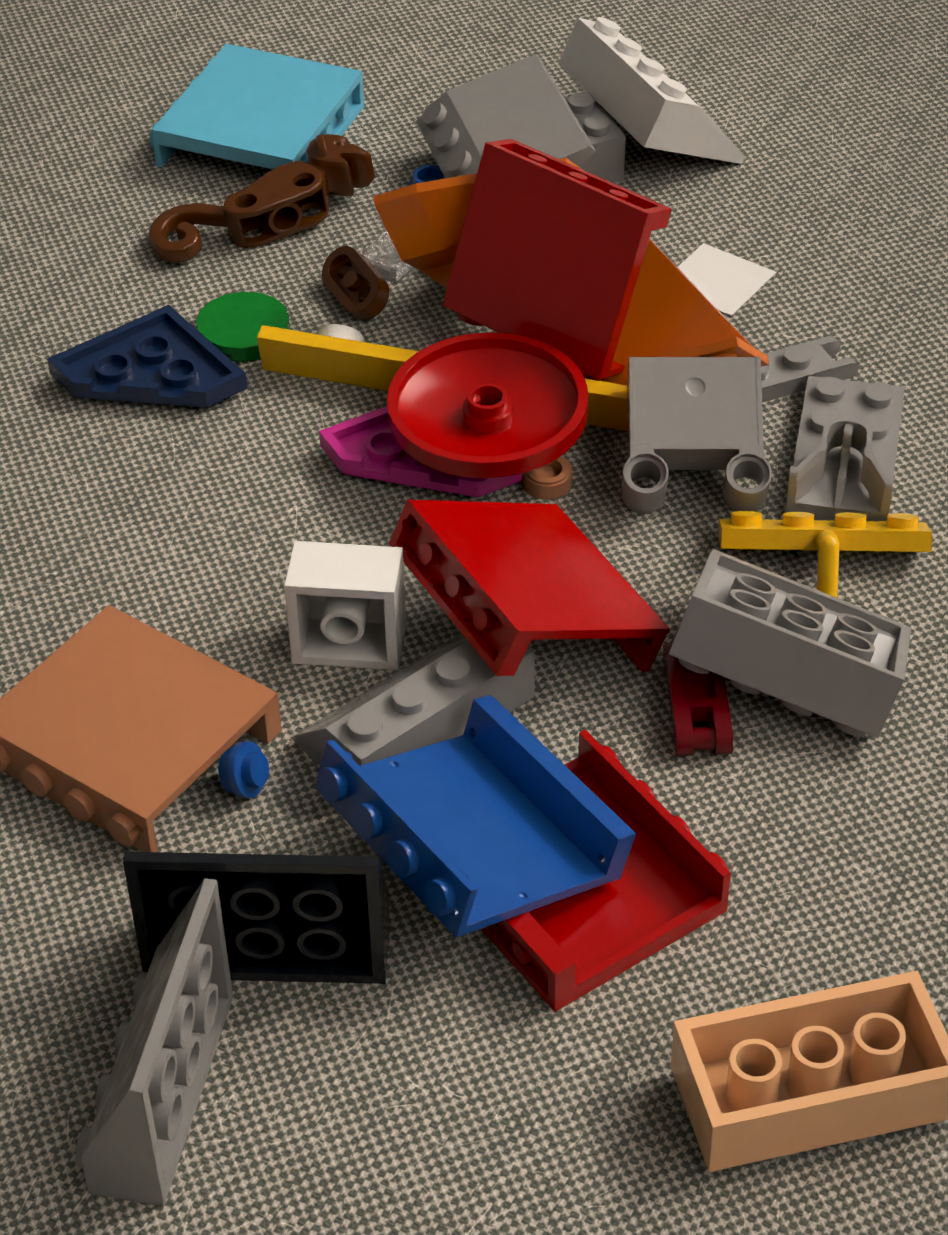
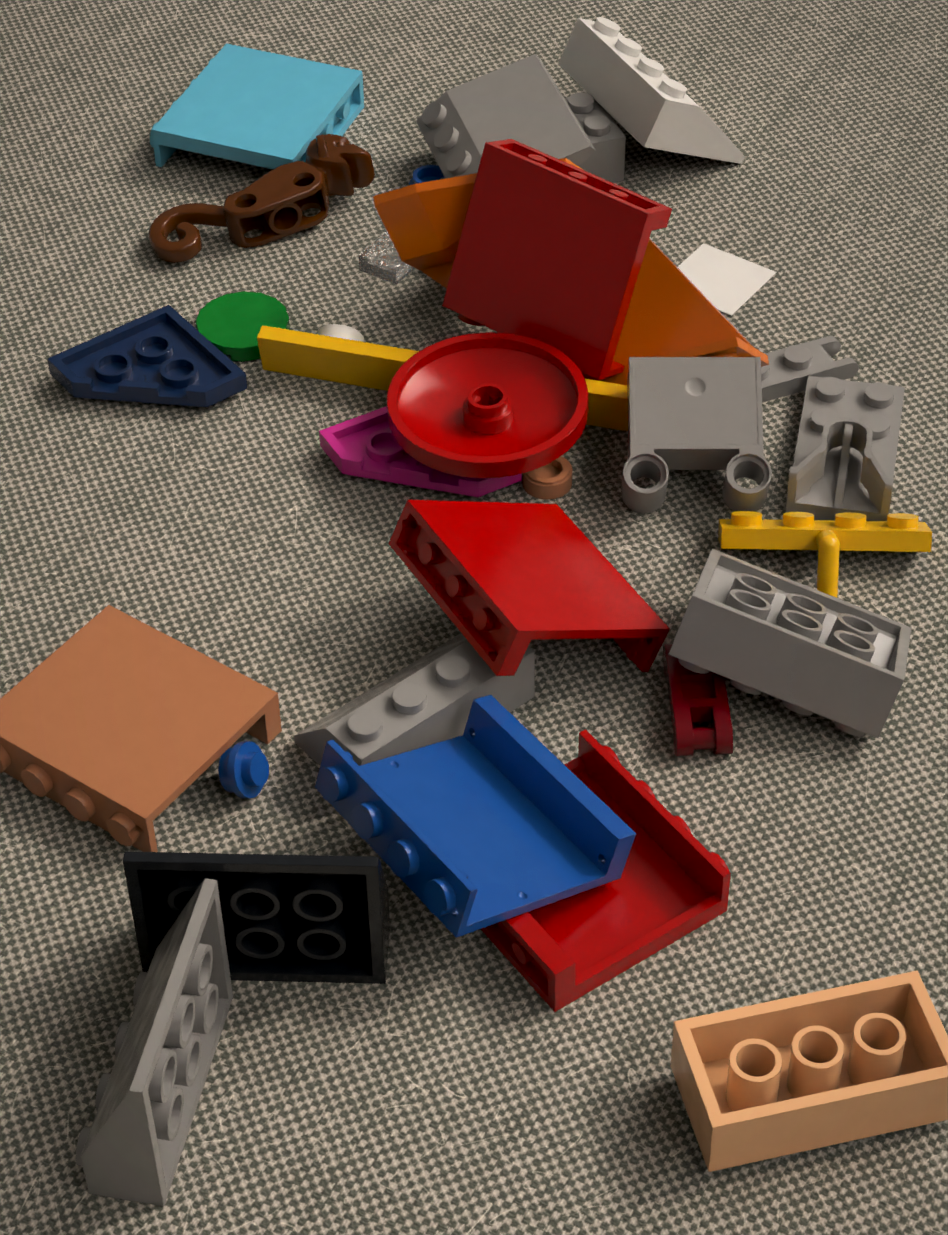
(346, 605): white brick -> none
(355, 283): reddish brown plate -> none

